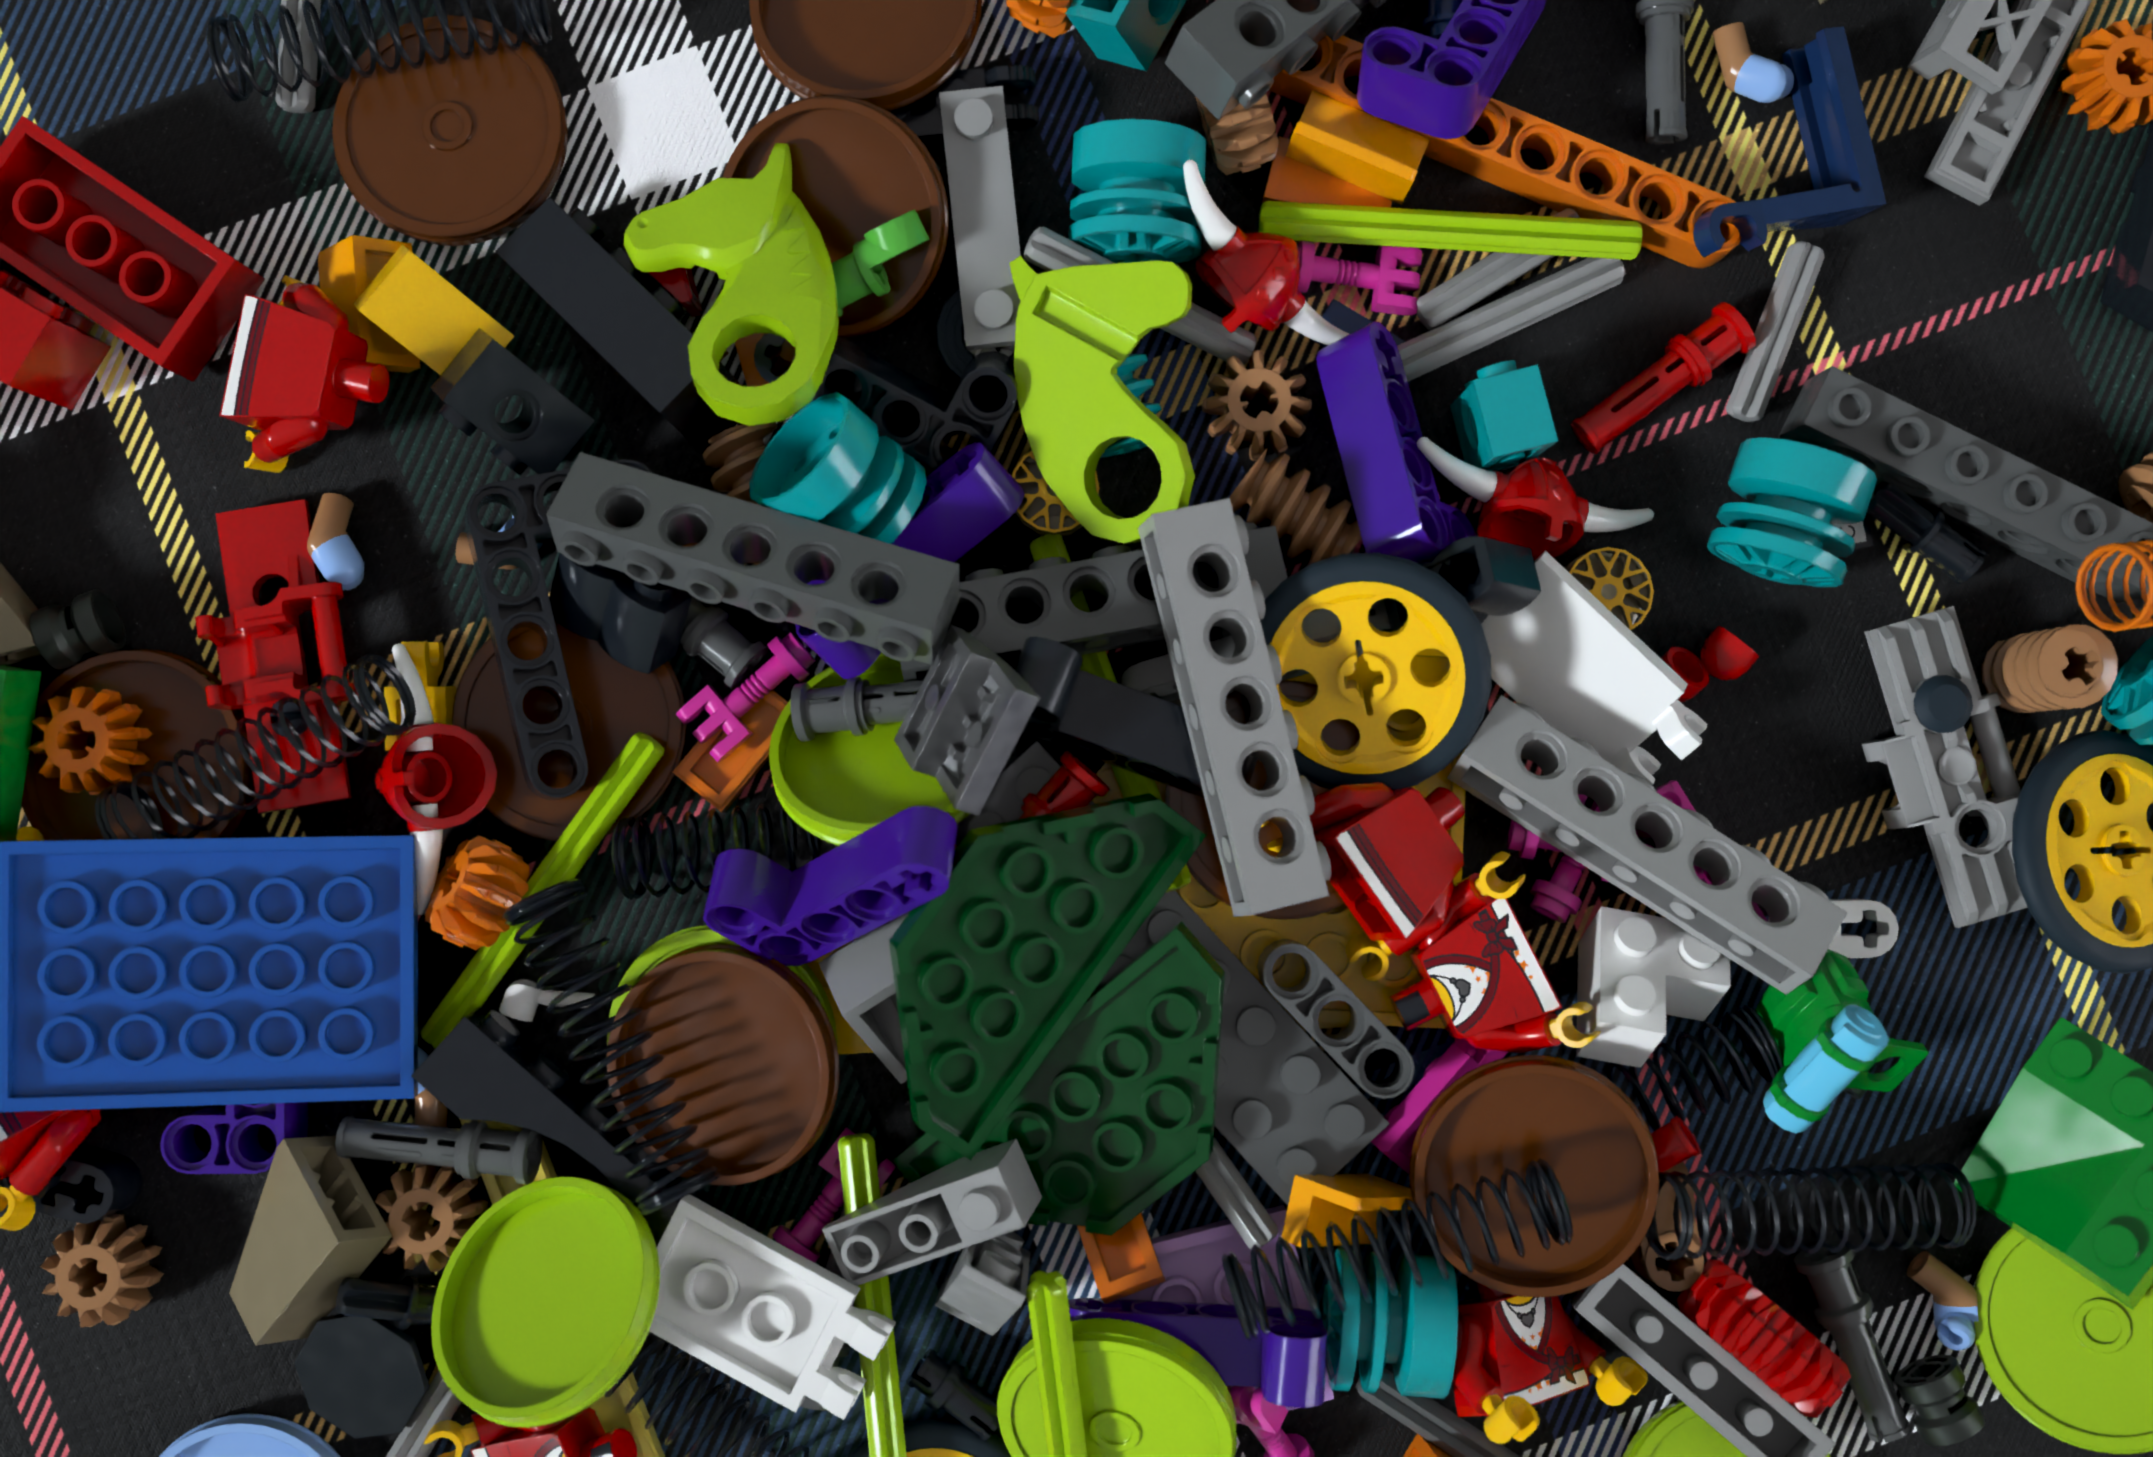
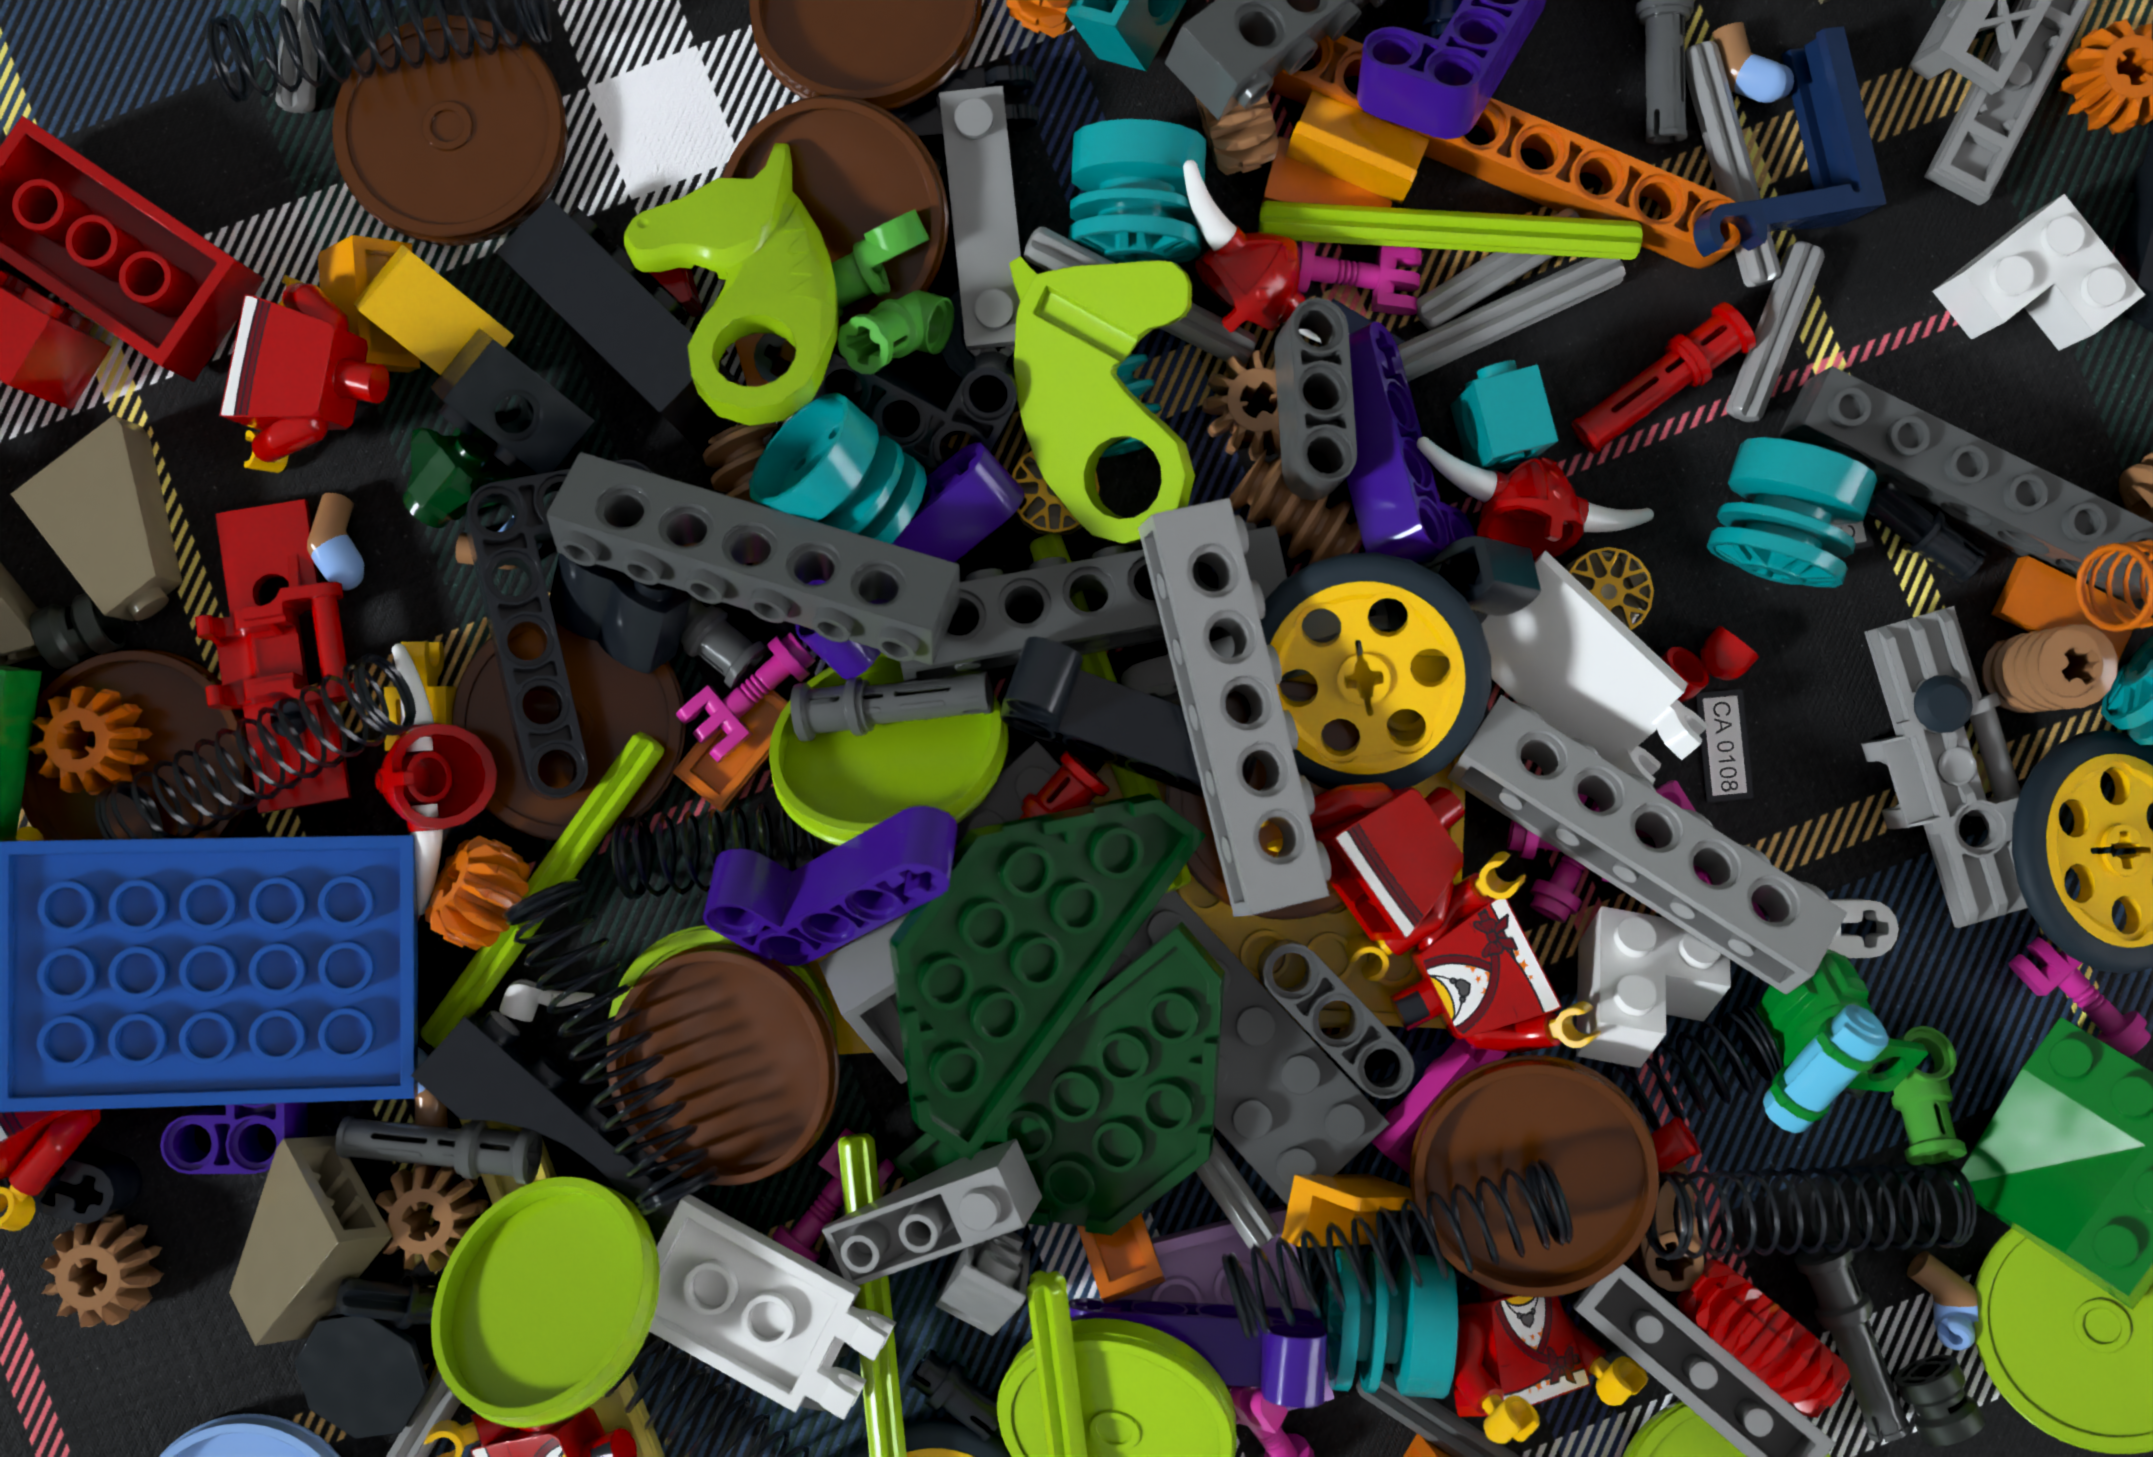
(108, 519): none -> dark tan slope
(447, 474): none -> dark green rock
(895, 330): none -> bright green connector
(966, 720): flat silver slope -> none
(1329, 375): none -> dark grey beam
(1725, 746): none -> sticker
(1727, 151): none -> light grey axle
(1925, 1101): none -> bright green connector
(2046, 598): none -> orange tile
(2051, 269): none -> white brick
(2122, 1032): none -> dark pink hinge

